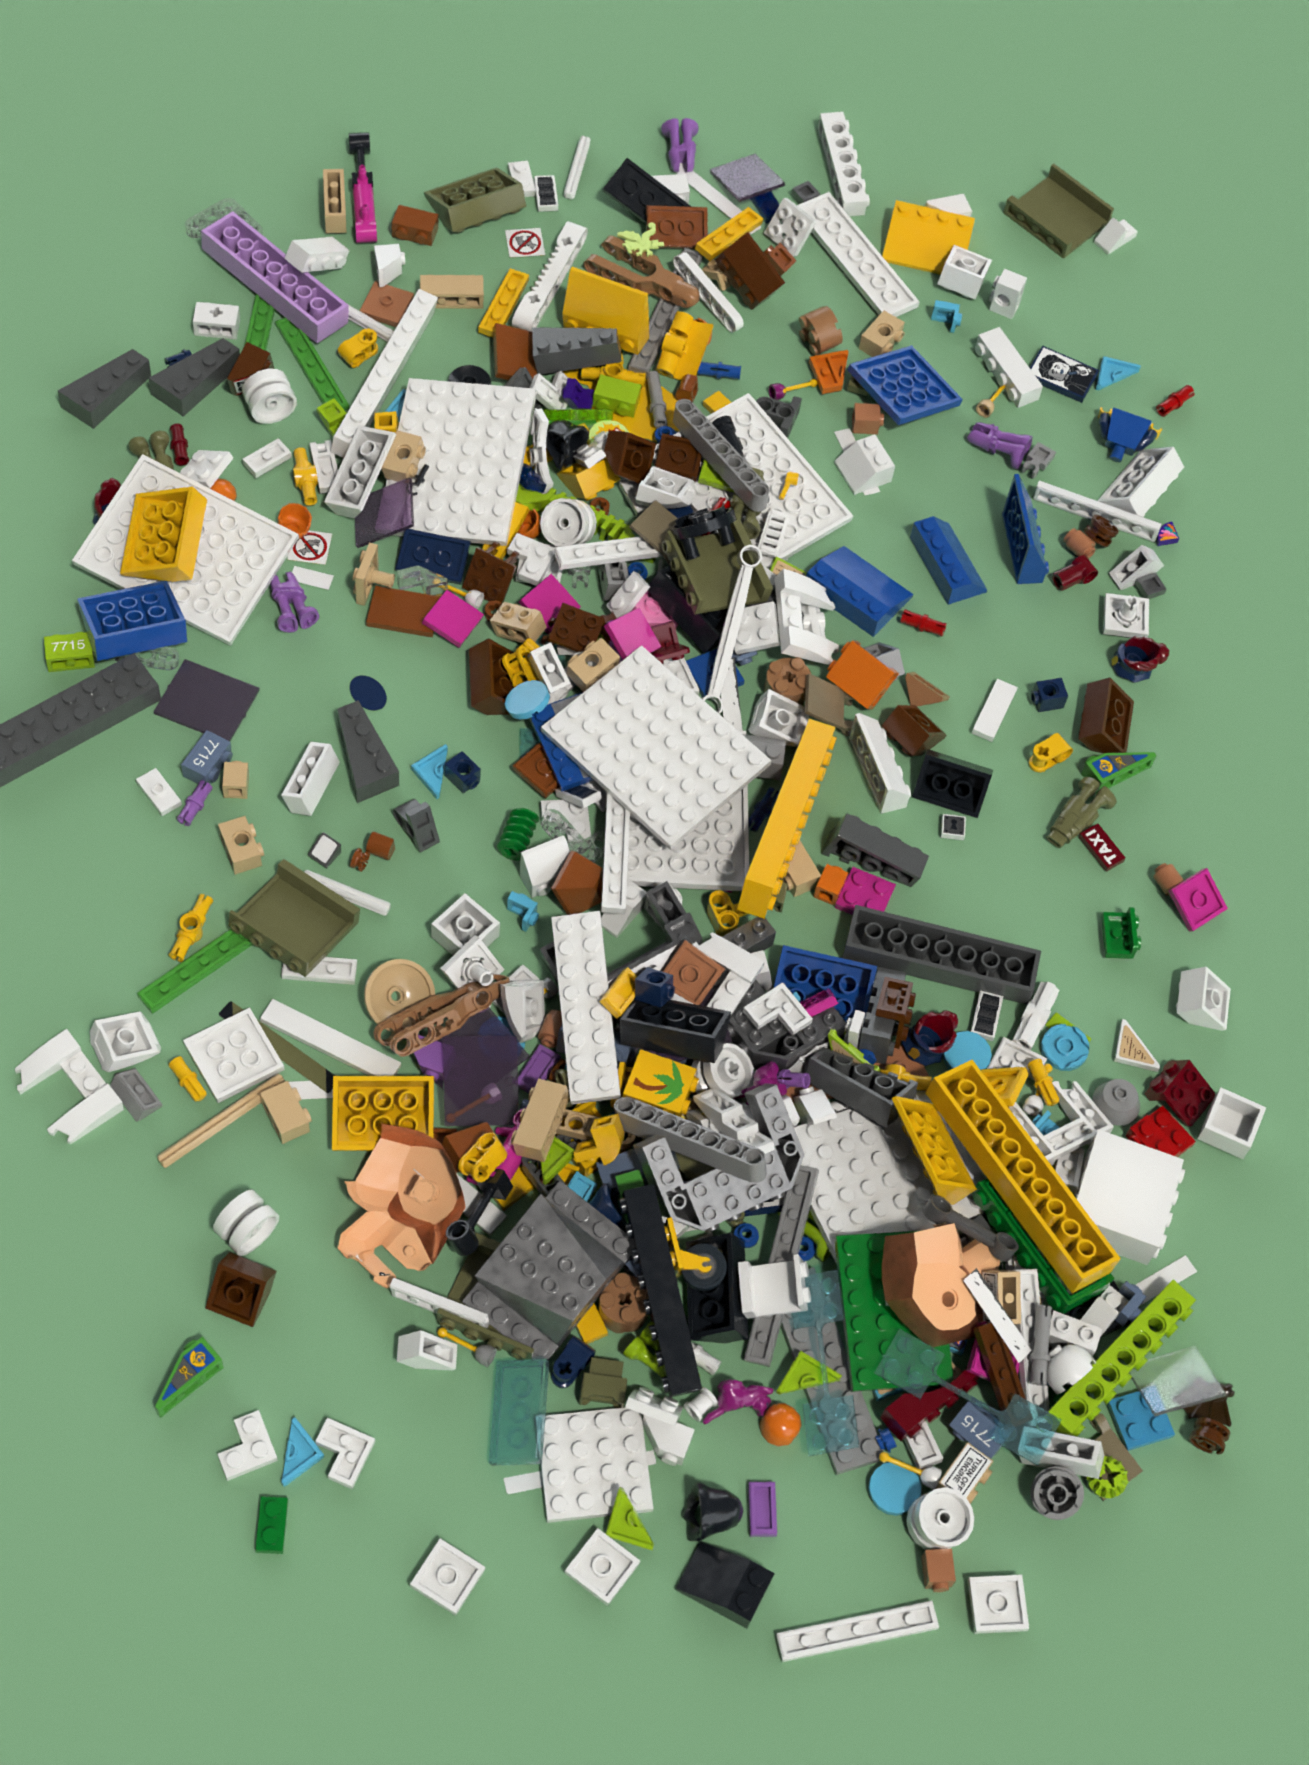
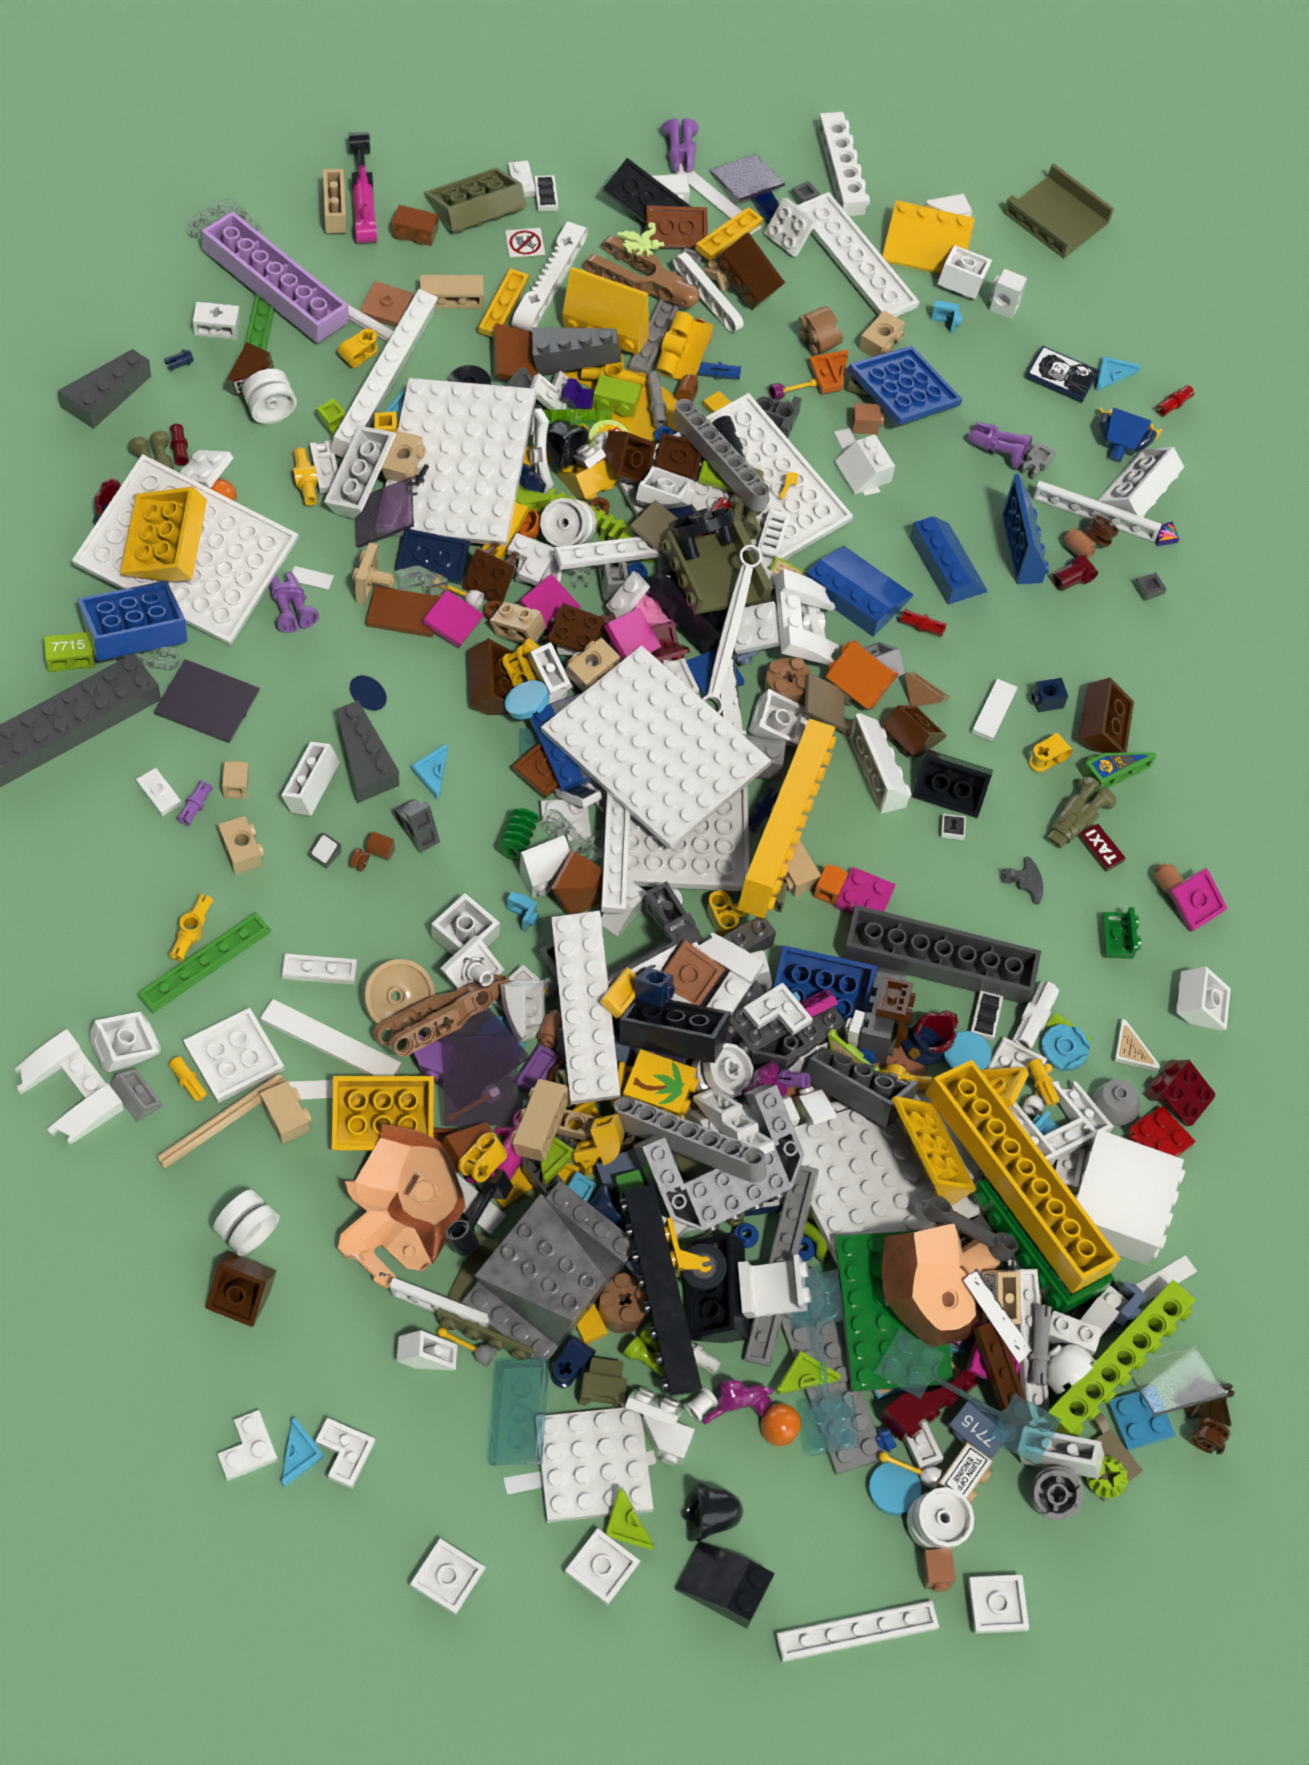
(193, 1369): slope -> none
(194, 377): dark grey wedge -> none
(207, 758): sand blue brick -> none
(267, 458): white plate -> none
(272, 1525): green plate -> none
(290, 1054): olive sticker -> none
(295, 919): olive panel -> none
(296, 518): orange hair -> none
(310, 363): bright green tile -> none
(311, 548): sticker -> none
(317, 254): white brick -> none
(353, 895): white axle -> none
(388, 262): white slope -> none
(462, 764): dark blue brick -> none
(577, 167): white axle -> none
(762, 1509): medium lavender tile -> none
(779, 258): dark orange bracket -> none
(875, 850): dark grey wedge -> none
(986, 406): tan hinge -> none
(1008, 367): white brick -> none
(1027, 879): none -> dark grey piece
(1115, 235): white slope -> none
(1126, 612): white plate -> none
(1136, 565): white slope -> none
(1138, 658): piece -> none
(1231, 1123): white piece -> none

